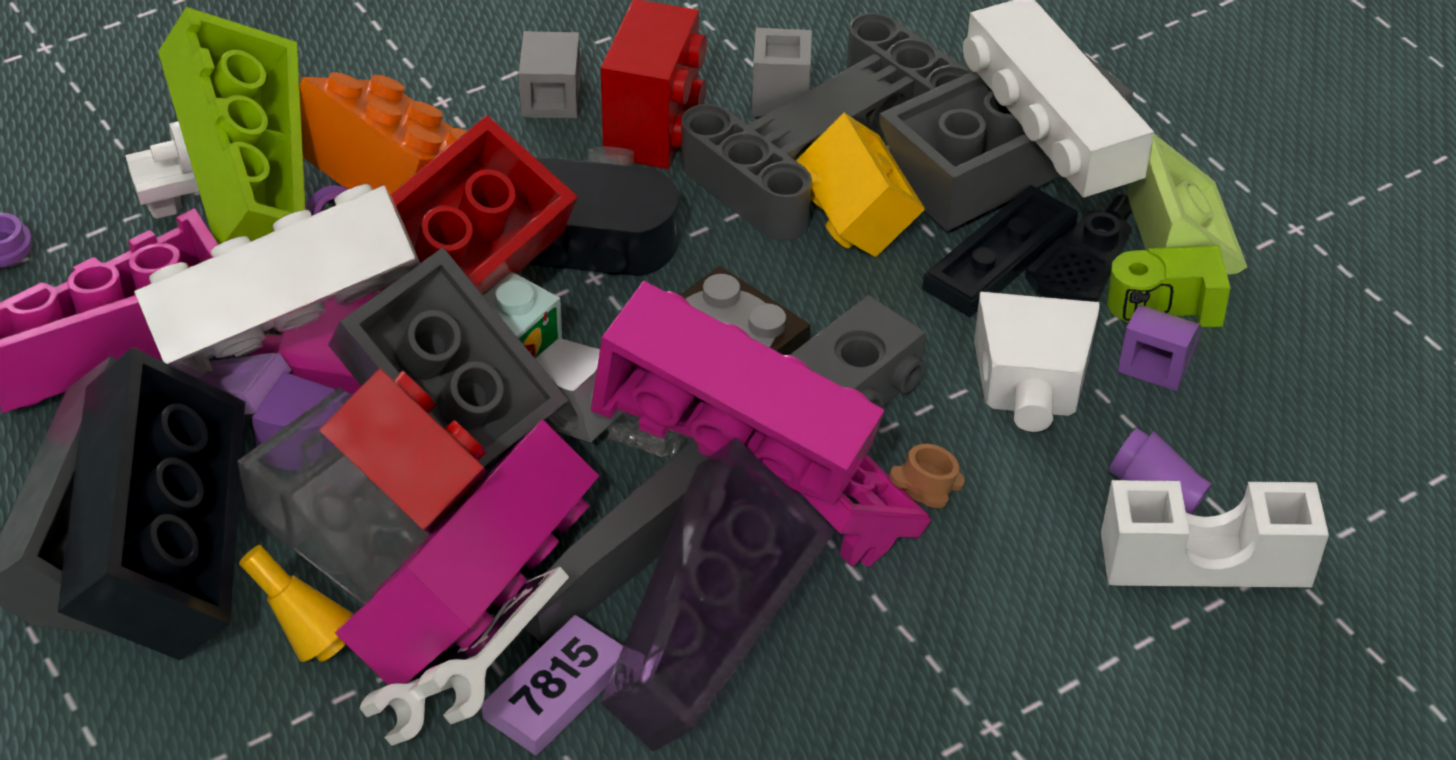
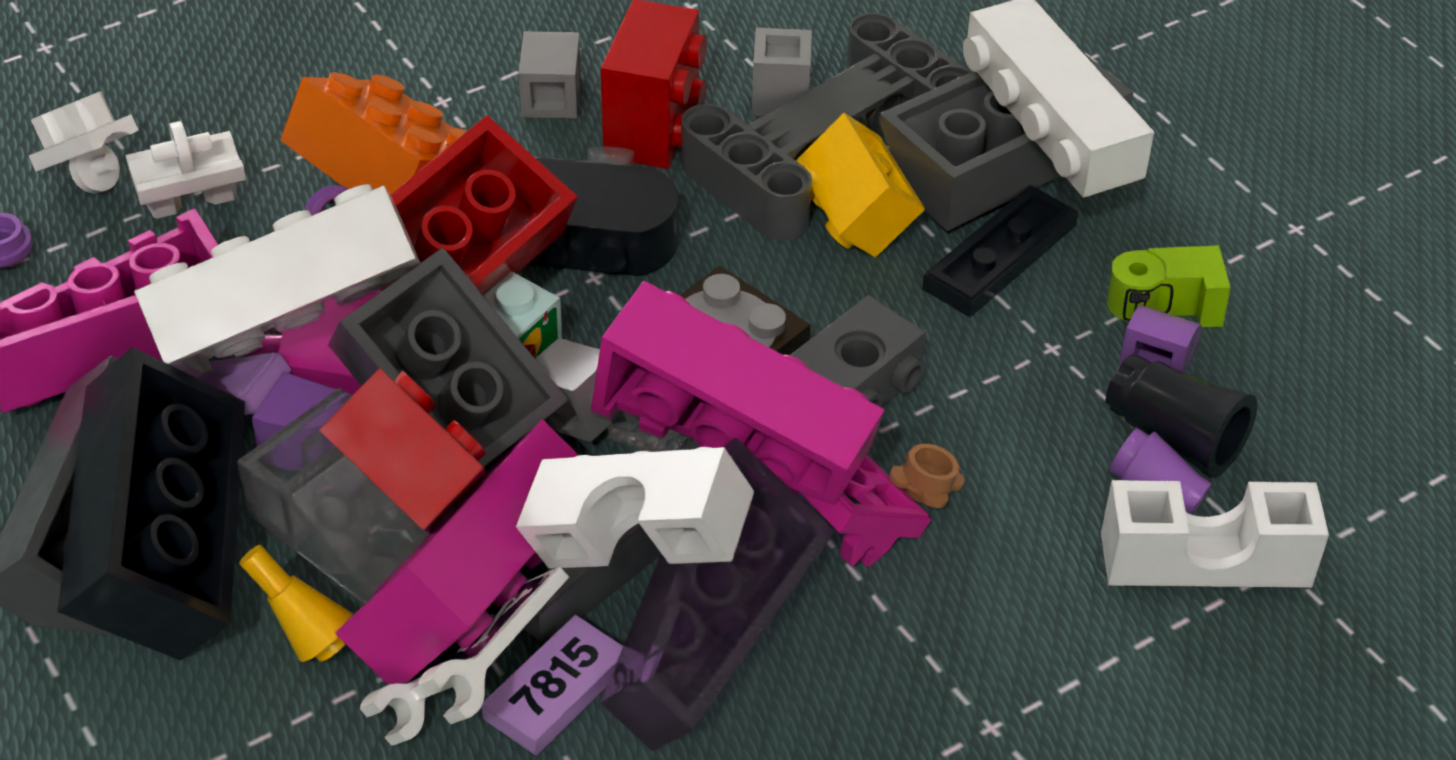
(80, 134): none -> white hips
(238, 120): lime wedge -> none
(681, 498): none -> white arch
(1033, 354): white torso -> none
(1083, 258): black piece -> none
(1182, 207): yellowish green slope -> none
(1188, 413): none -> black plant

